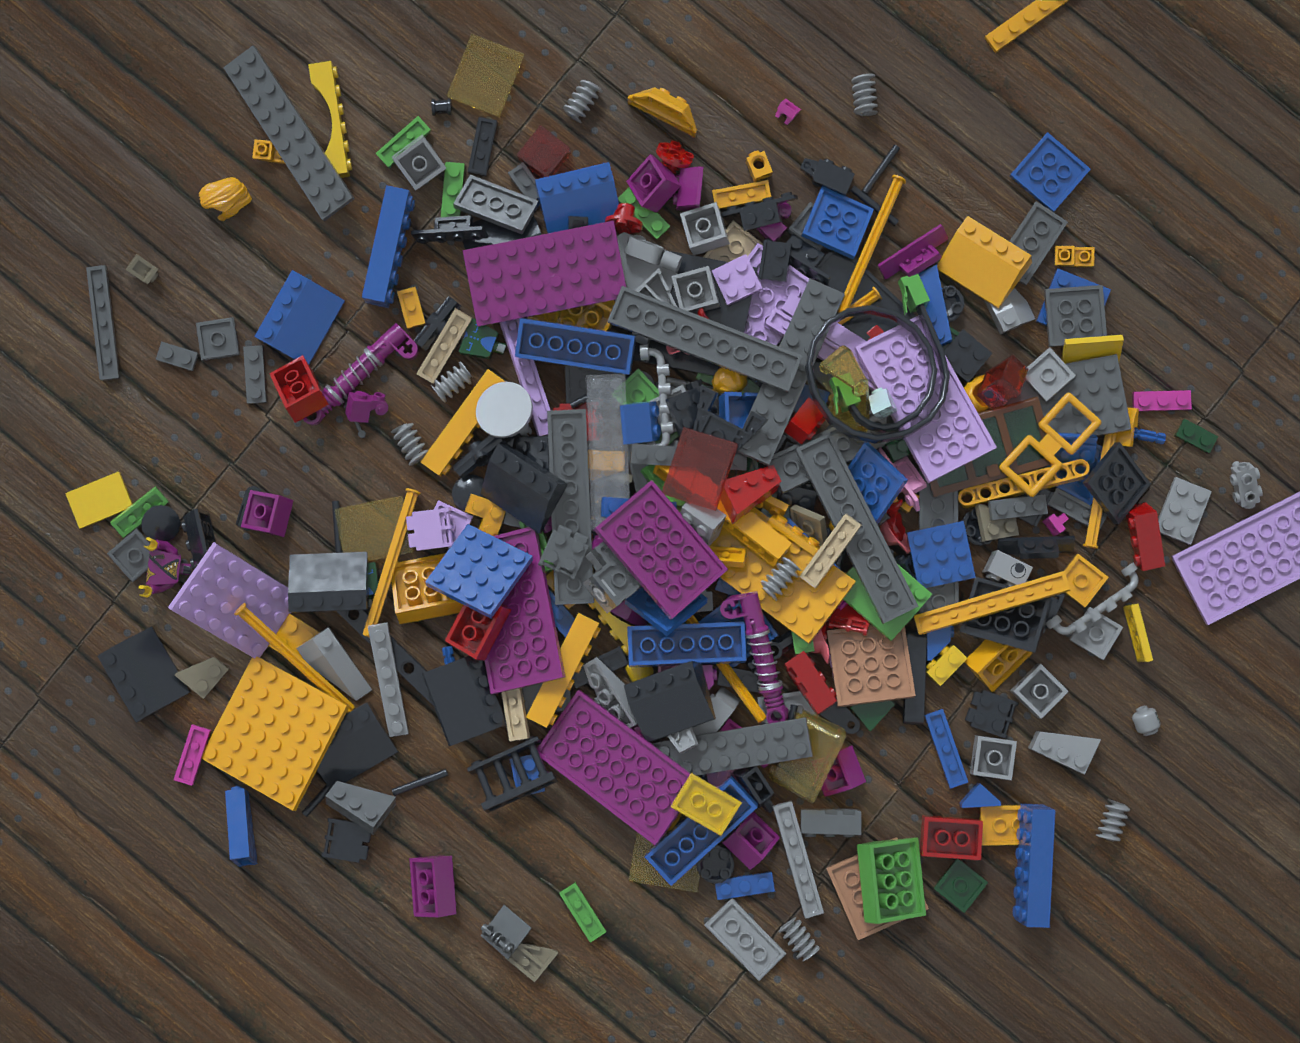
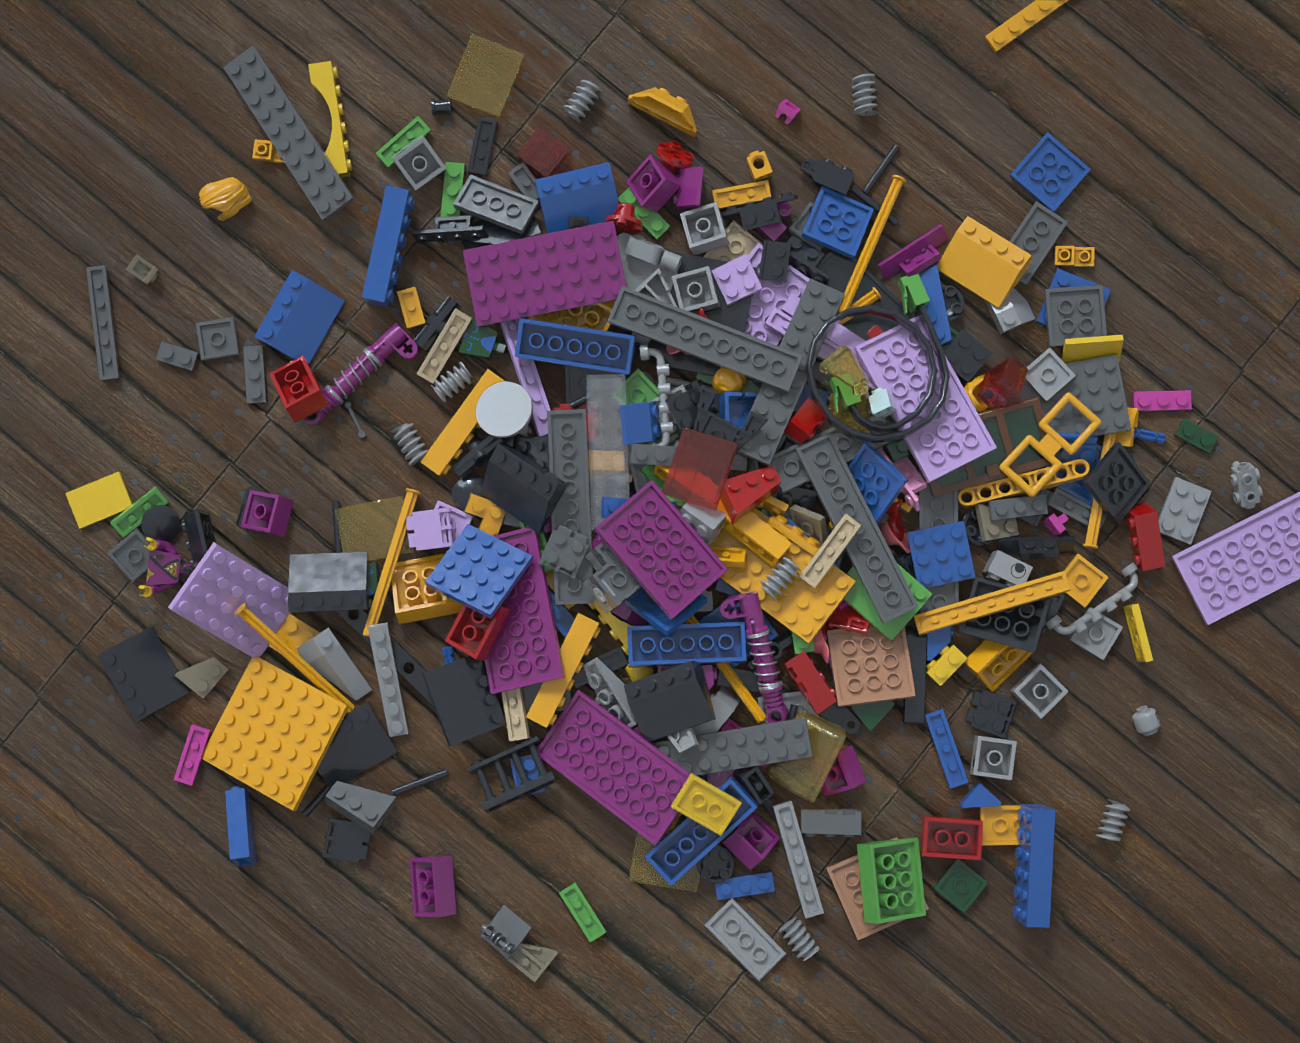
(360, 404): magenta brick -> none
(1067, 750): light grey wedge -> none

